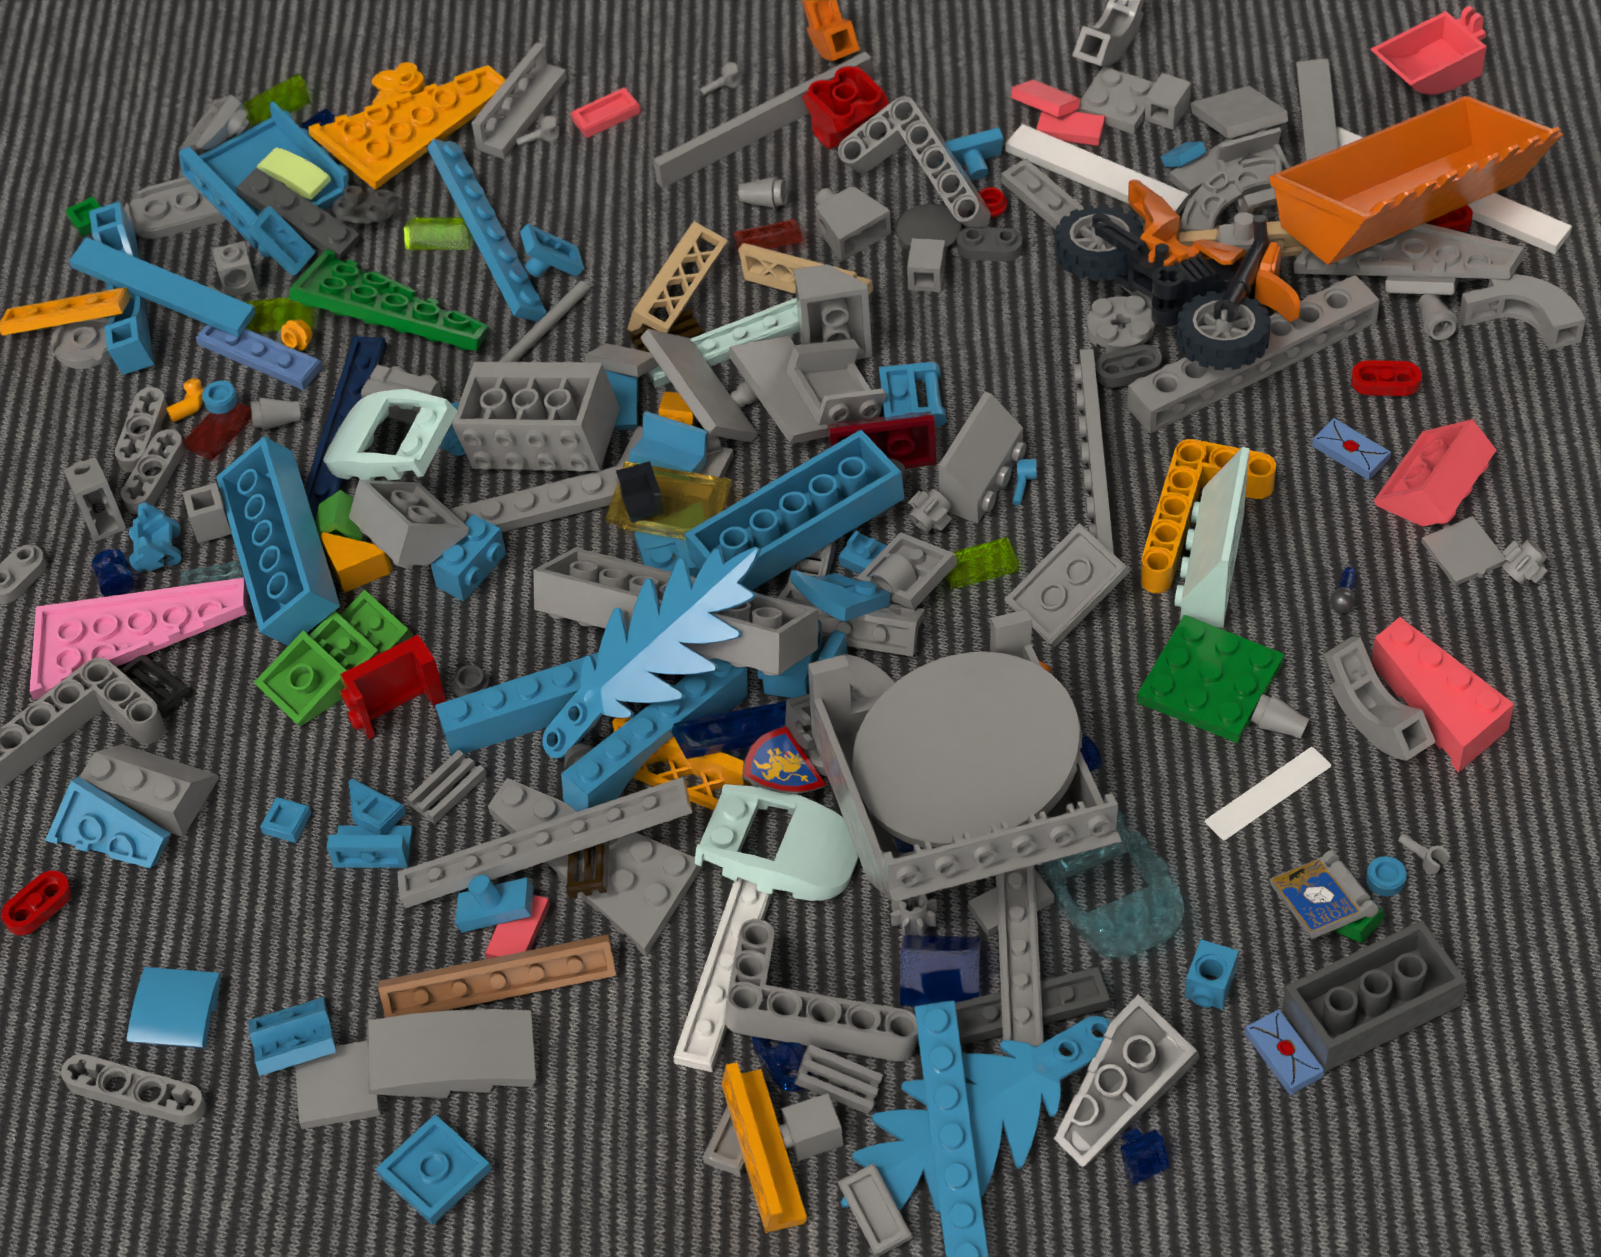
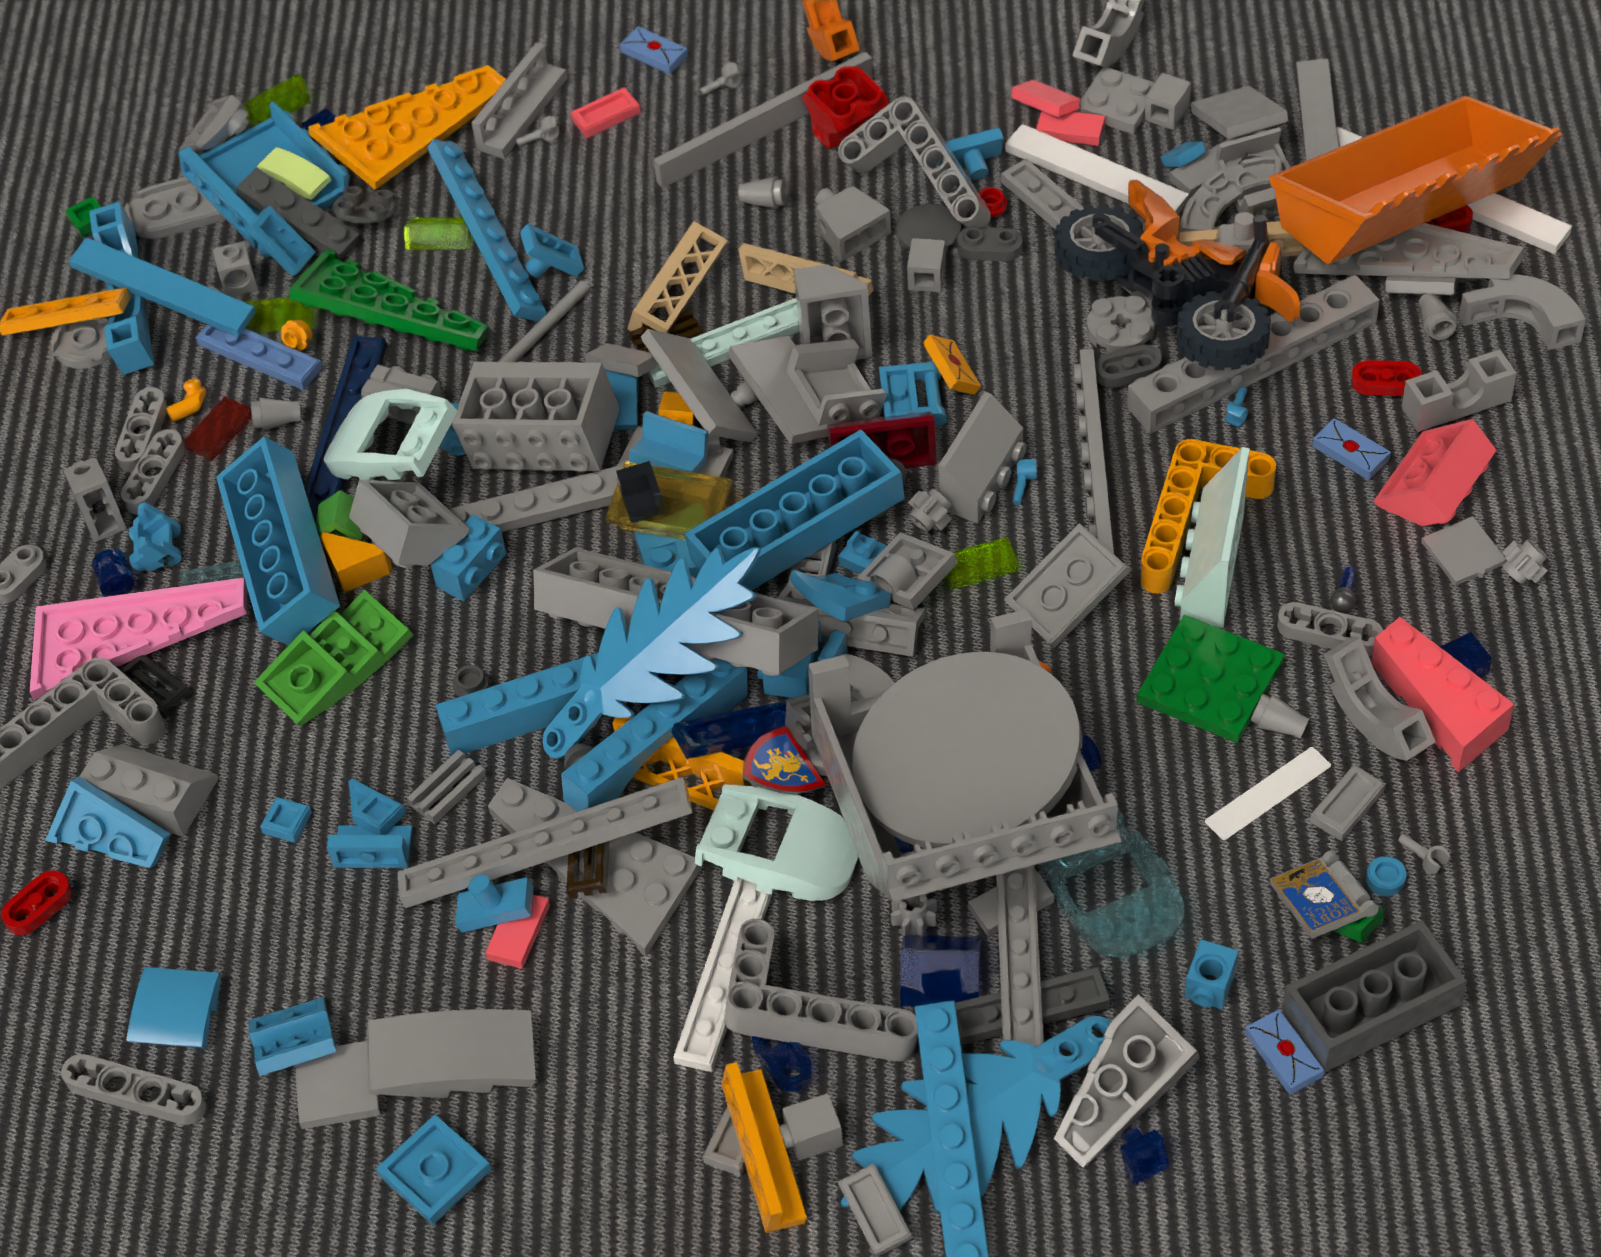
(207, 513): light grey brick -> none
(220, 397): dark azure tile -> none
(390, 682): red panel -> none
(397, 82): light orange plate -> none
(498, 977): medium nougat plate -> none
(654, 50): none -> medium blue tile
(769, 235): clear red tile -> none
(848, 1070): light grey tile -> none
(952, 364): none -> light orange tile
(1236, 412): none -> dark azure hand
(1320, 616): none -> light grey beam
(1347, 802): none -> light grey tile
(1438, 52): coral piece -> none
(1470, 654): none -> clear blue slope
(1484, 384): none -> light grey arch

